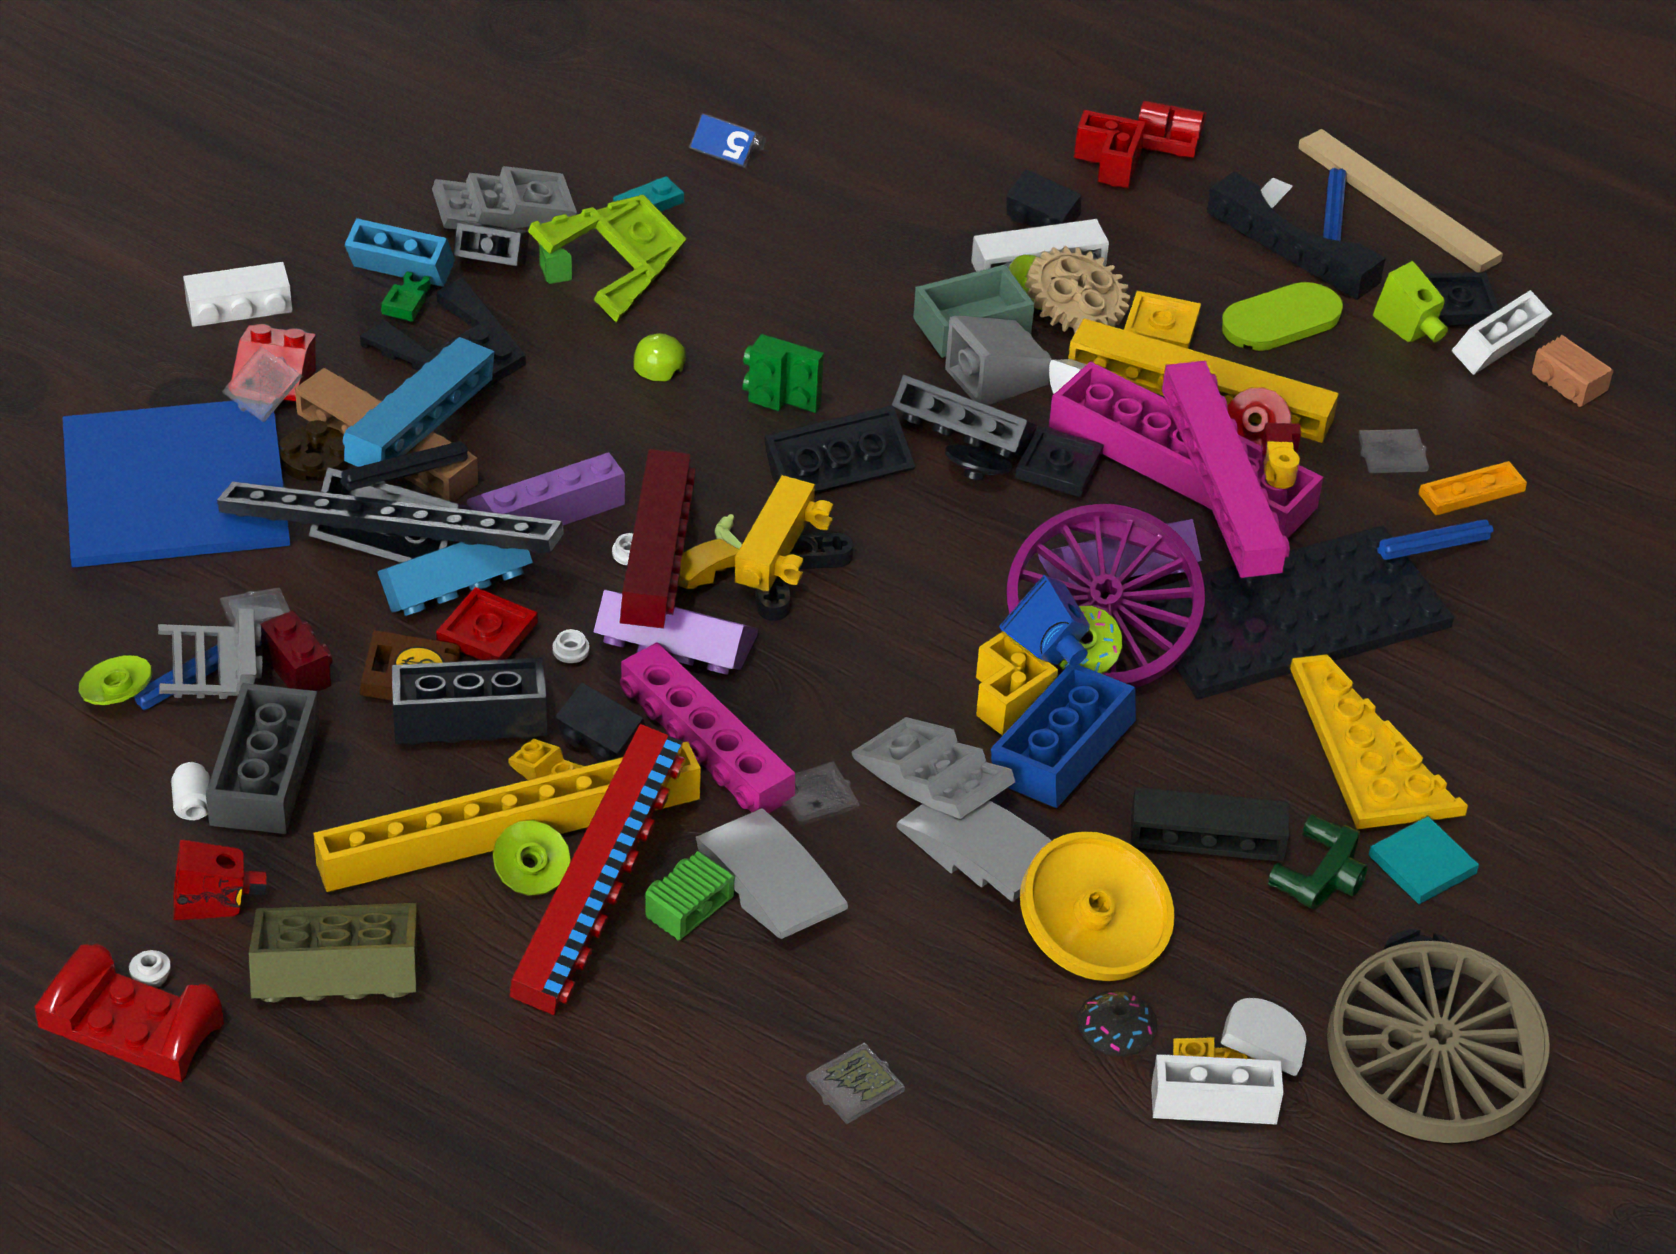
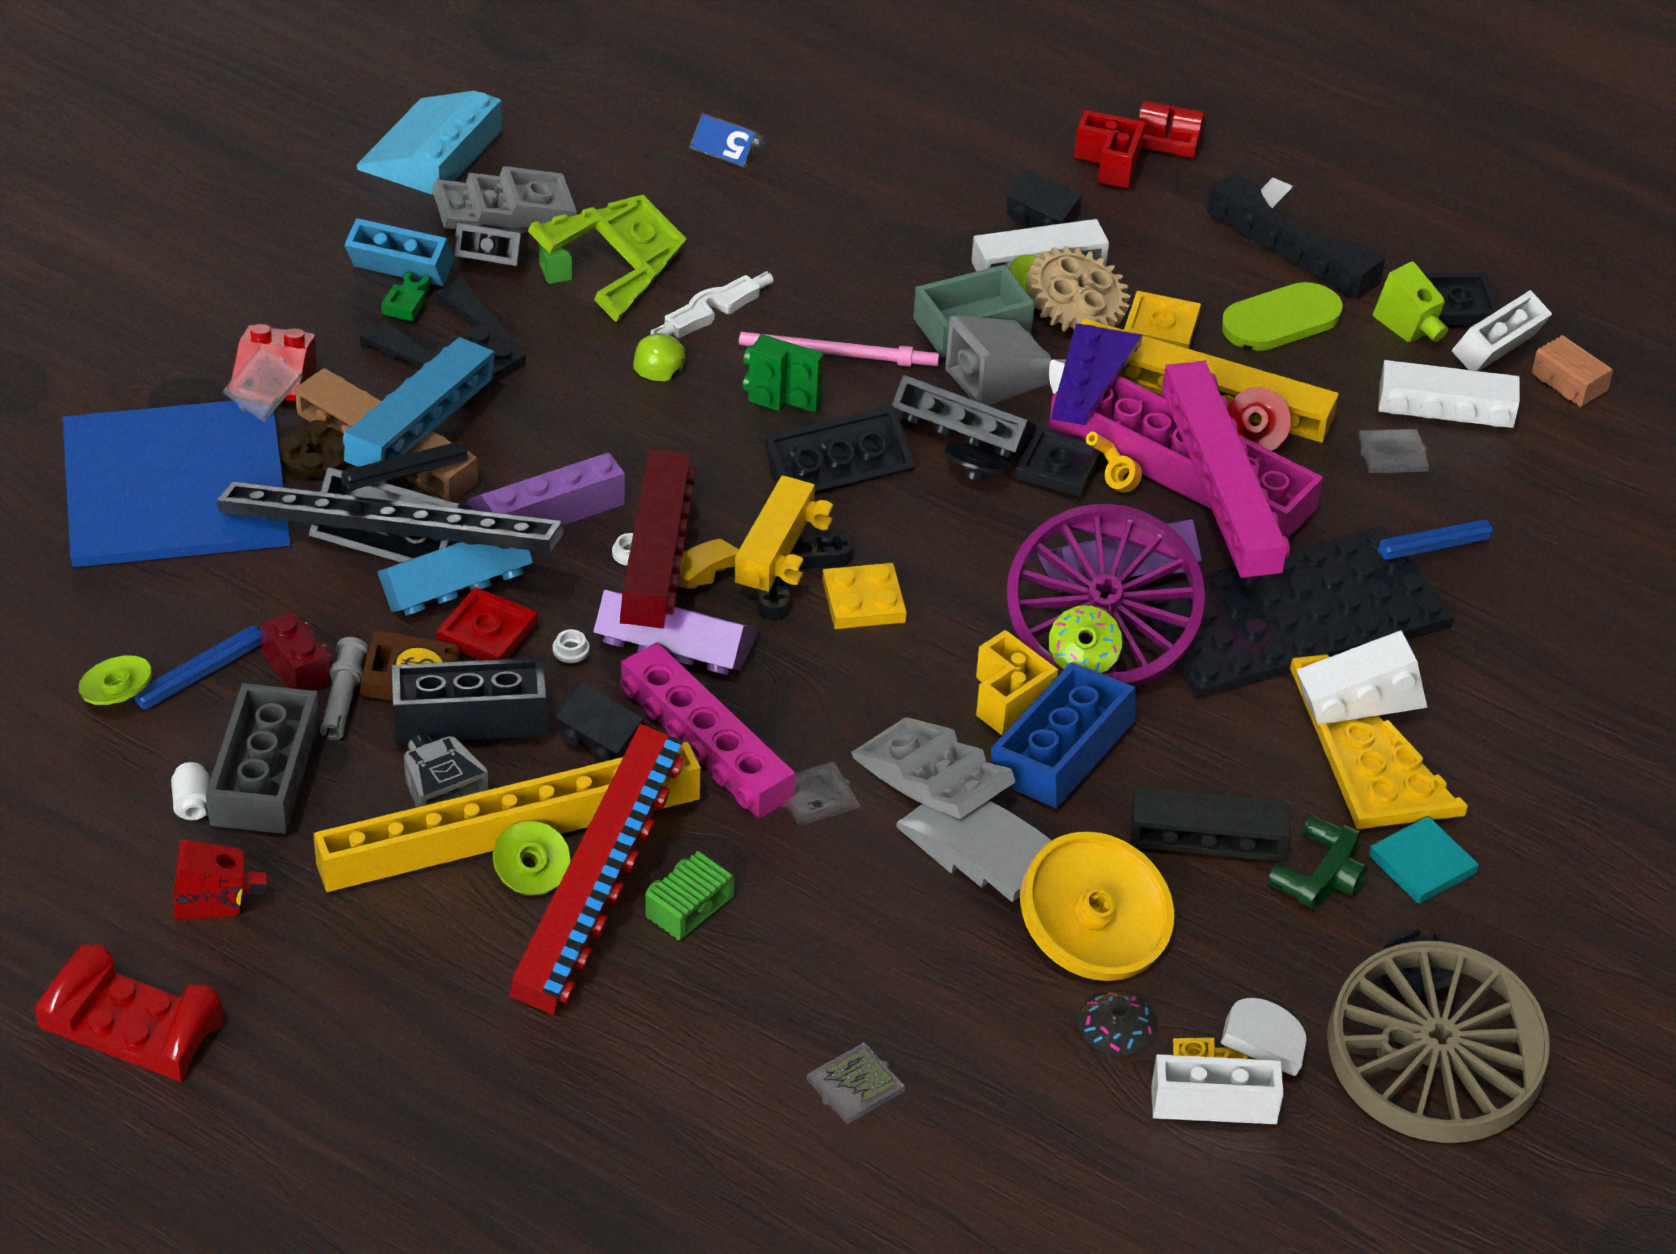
(150, 968): white plate -> none
(235, 656): light grey plate -> none
(237, 294): white brick -> none
(266, 605): clear piece -> none
(334, 951): olive slope -> none
(346, 675): none -> light grey pin
(436, 140): none -> medium azure slope
(441, 770): none -> torso
(540, 760): yellow slope -> none
(660, 193): teal plate -> none
(723, 532): yellowish green piece -> none
(726, 299): none -> white piece
(772, 873): light grey slope -> none
(864, 596): none -> yellow plate
(903, 356): none -> bright pink bar
(1049, 623): blue torso -> none
(1090, 369): none -> dark purple wing
(1117, 465): none -> yellow plate
(1280, 454): yellow leg -> none
(1334, 204): blue axle -> none
(1364, 681): none -> white wedge
(1402, 201): tan tile -> none
(1449, 394): none -> white brick
(1472, 488): light orange tile -> none

